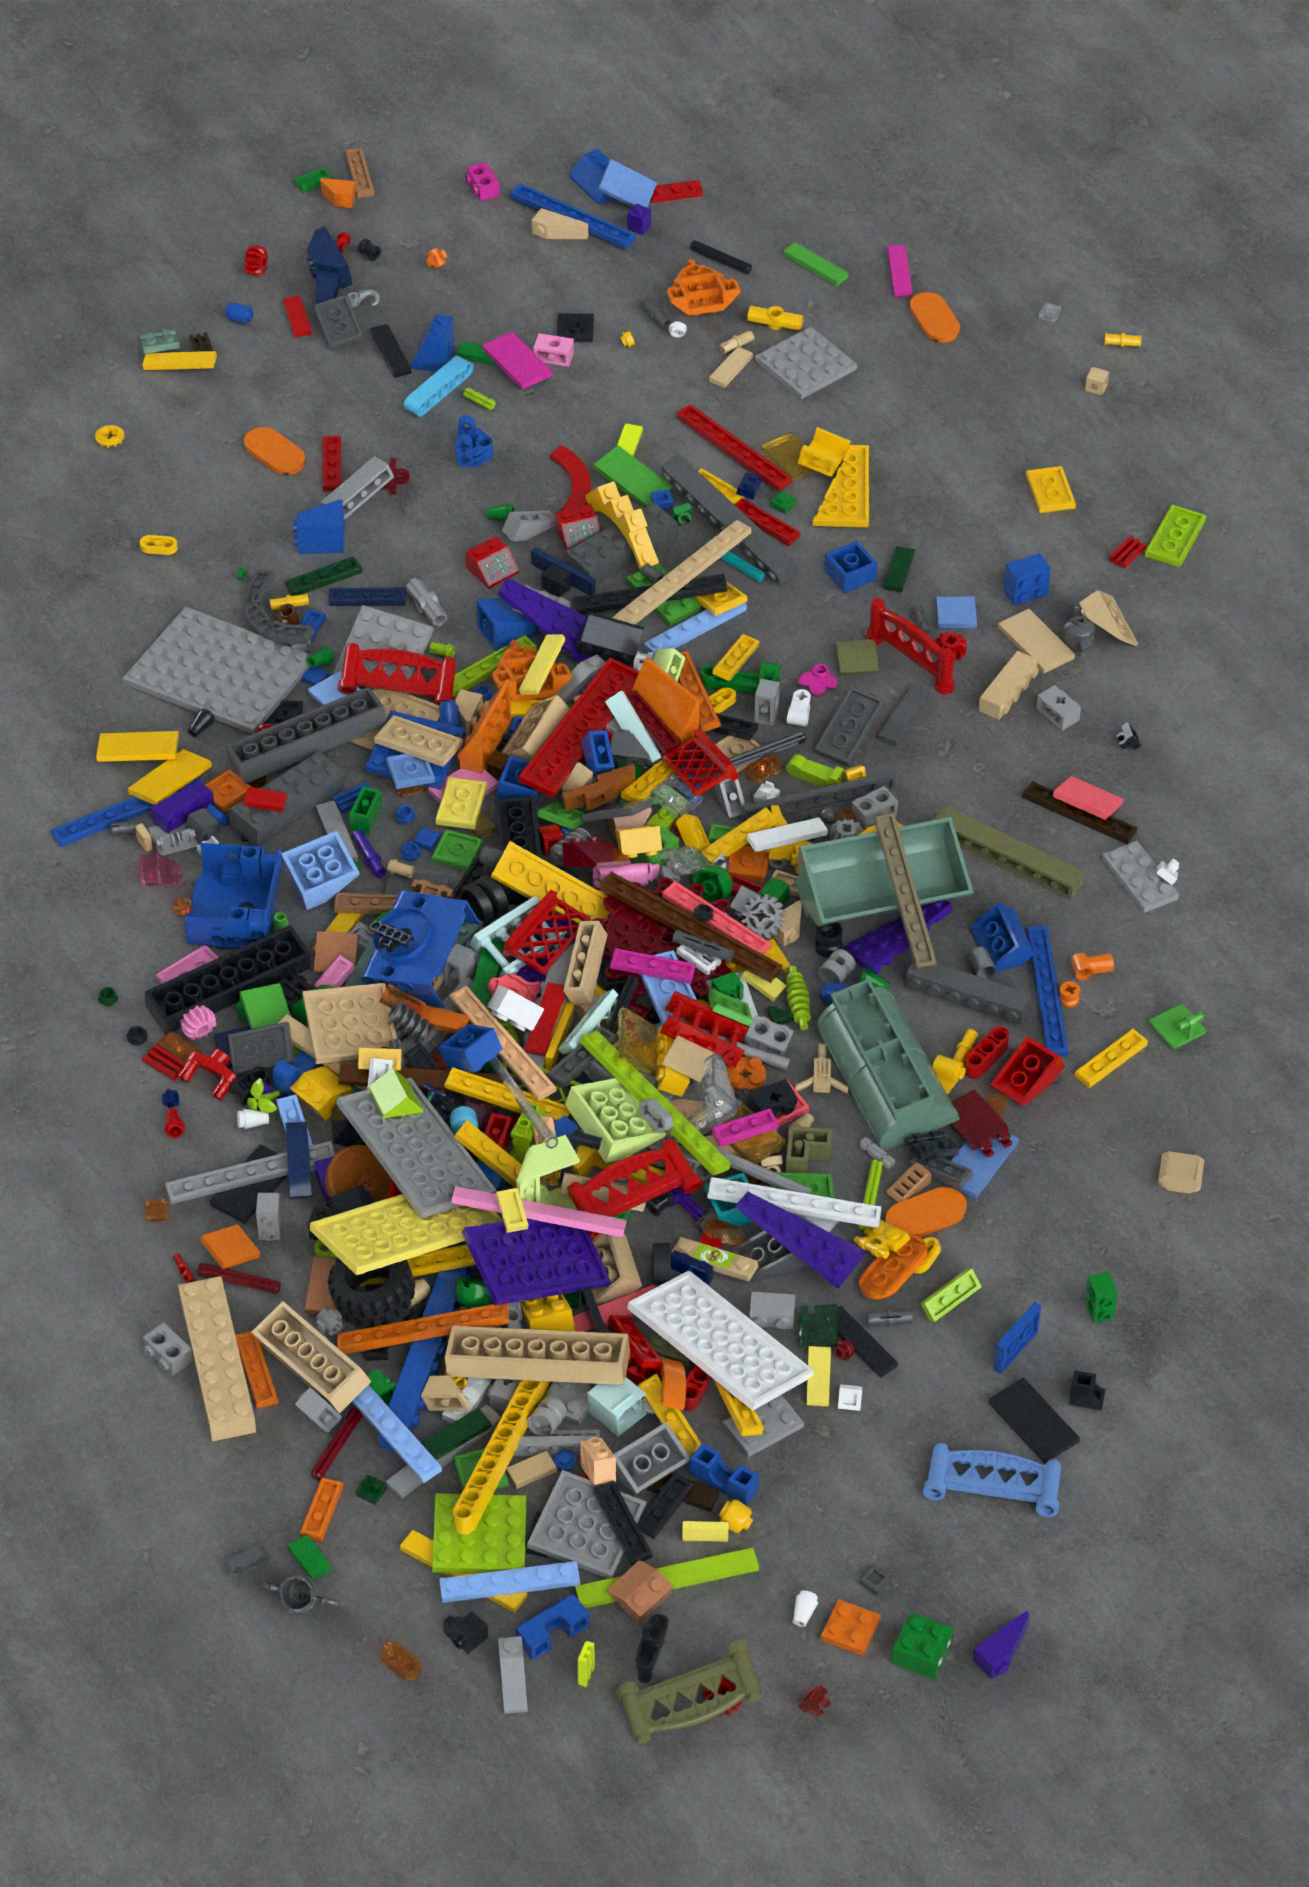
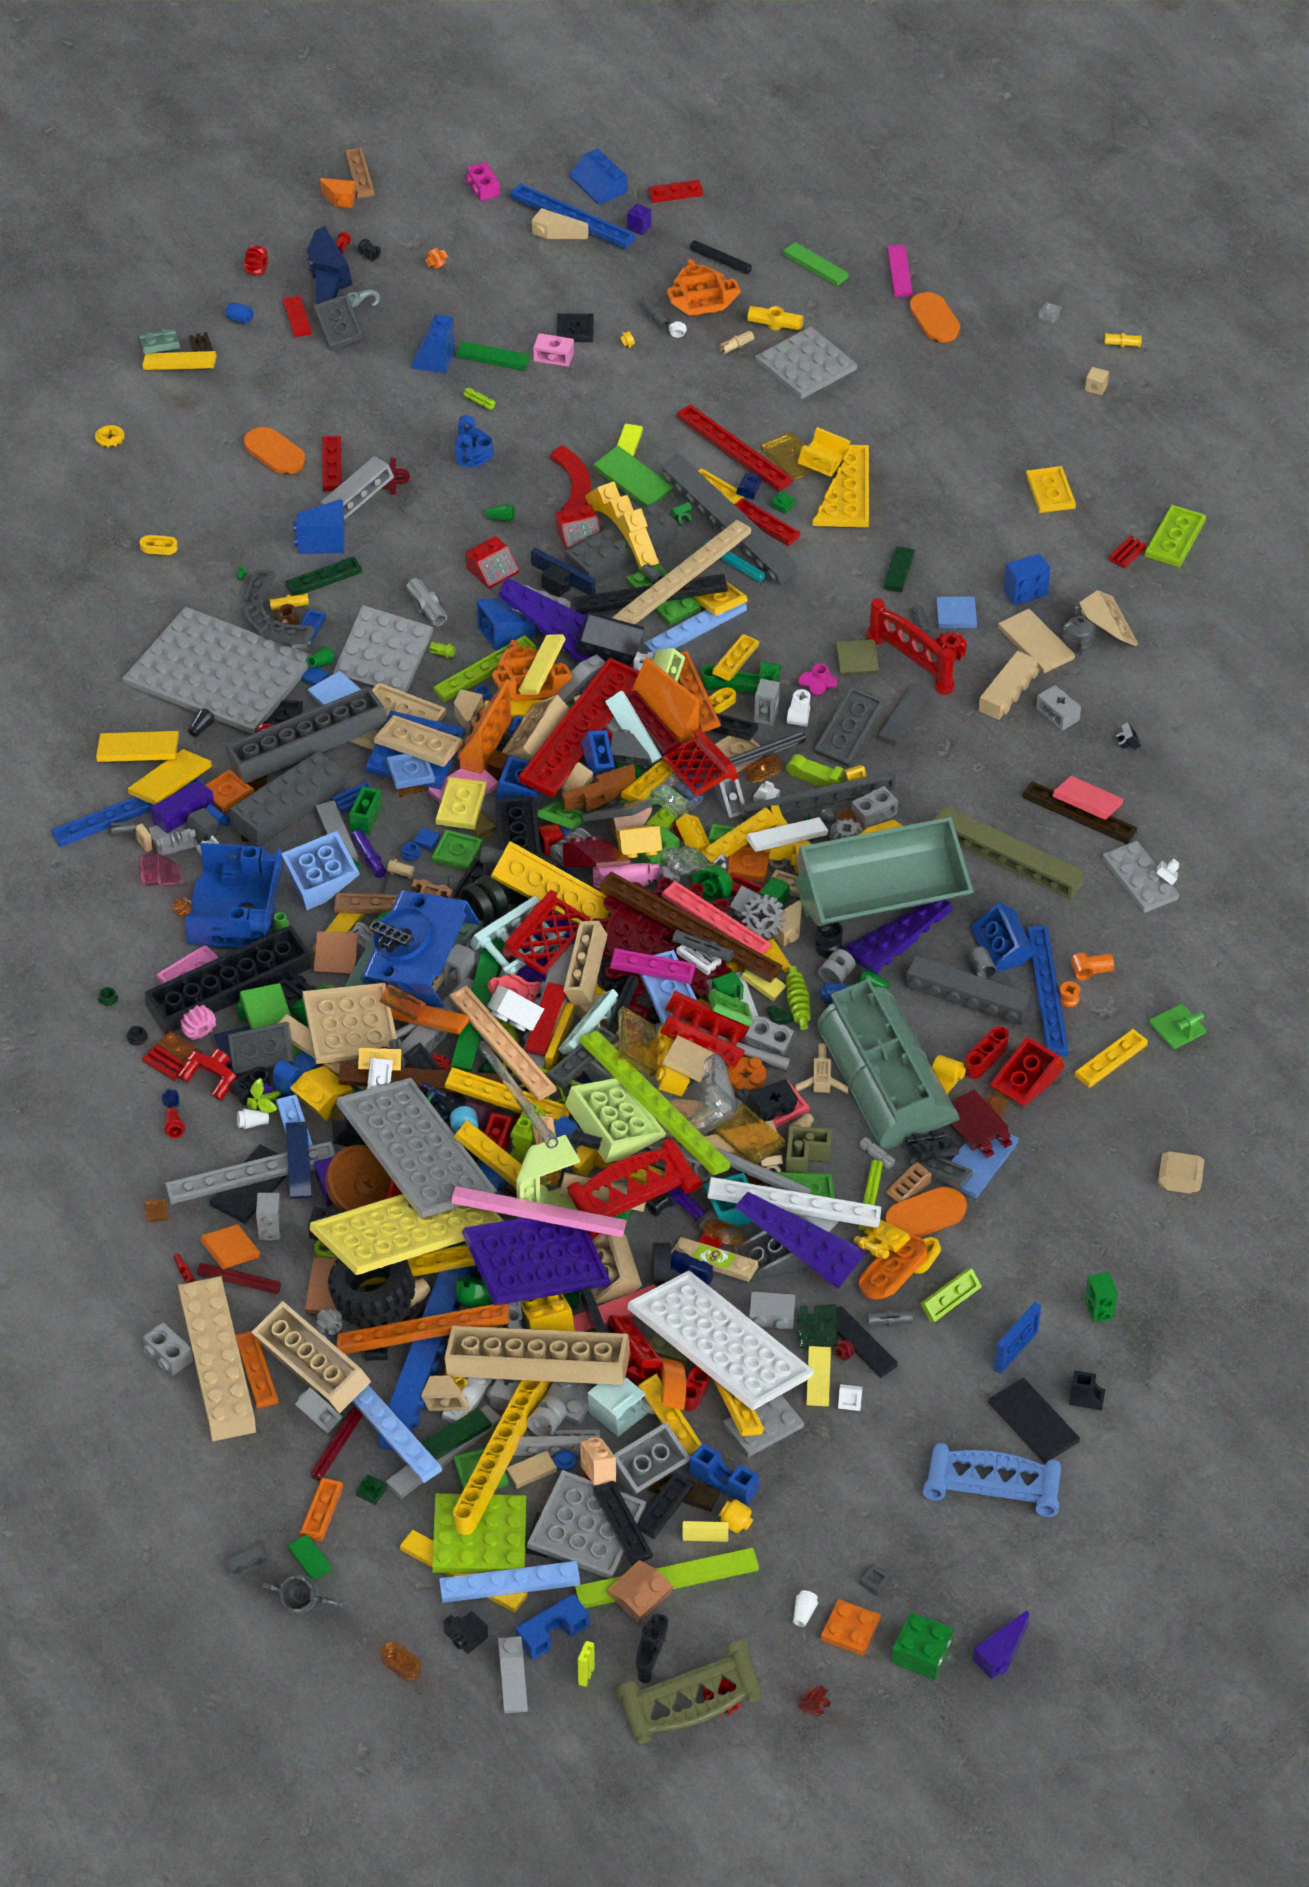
(265, 799): red tile -> none
(311, 180): green tile -> none
(336, 973): bright pink tile -> none
(350, 1199): black tile -> none
(355, 673): red piece -> none
(367, 596): dark blue tile -> none
(381, 1385): green brick -> none
(391, 350): black tile -> none
(394, 1095): lime slope -> none
(405, 814): blue plate -> none
(409, 1021): dark grey piece -> none
(438, 386): medium azure beam -> none
(449, 712): blue brick -> none
(470, 1048): blue brick -> none
(512, 1210): light yellow tile -> none
(517, 360): dark pink tile -> none
(527, 524): light grey slope -> none
(626, 185): medium blue tile -> none
(656, 1115): light grey beam -> none
(662, 499): blue tile -> none
(703, 913): black plate -> none
(730, 367): tan tile -> none
(745, 1127): dark pink tile -> none
(850, 566): blue brick -> none
(905, 891): dark tan tile -> none
(965, 1045): yellow pin -> none

